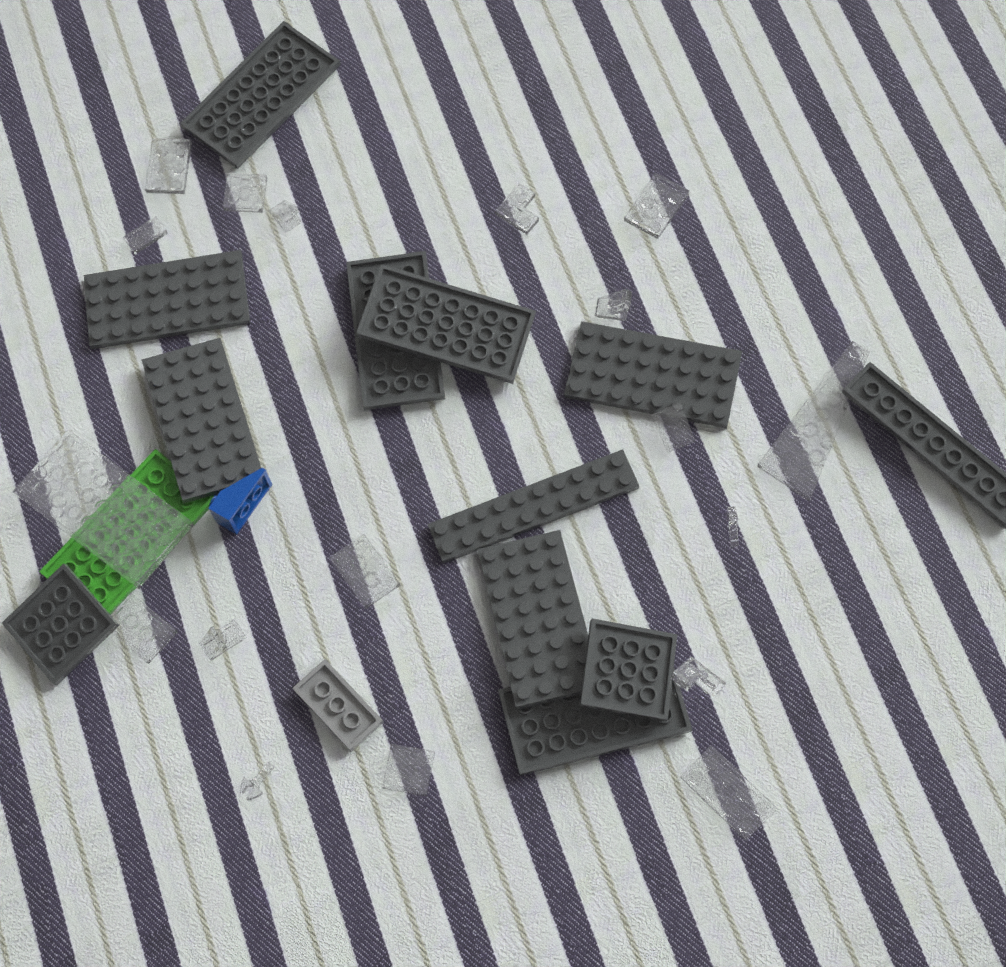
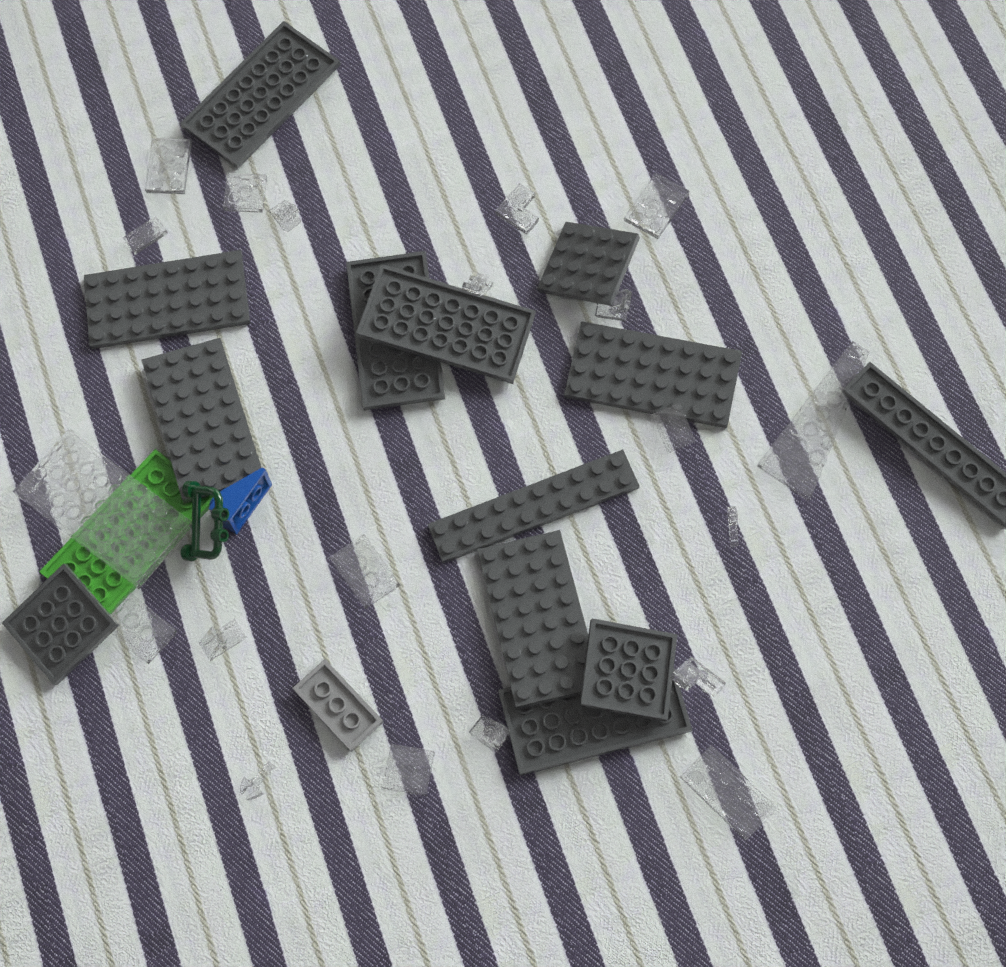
(192, 551): none -> dark green bar
(477, 284): none -> clear slope
(490, 733): none -> clear slope
(588, 263): none -> dark grey plate

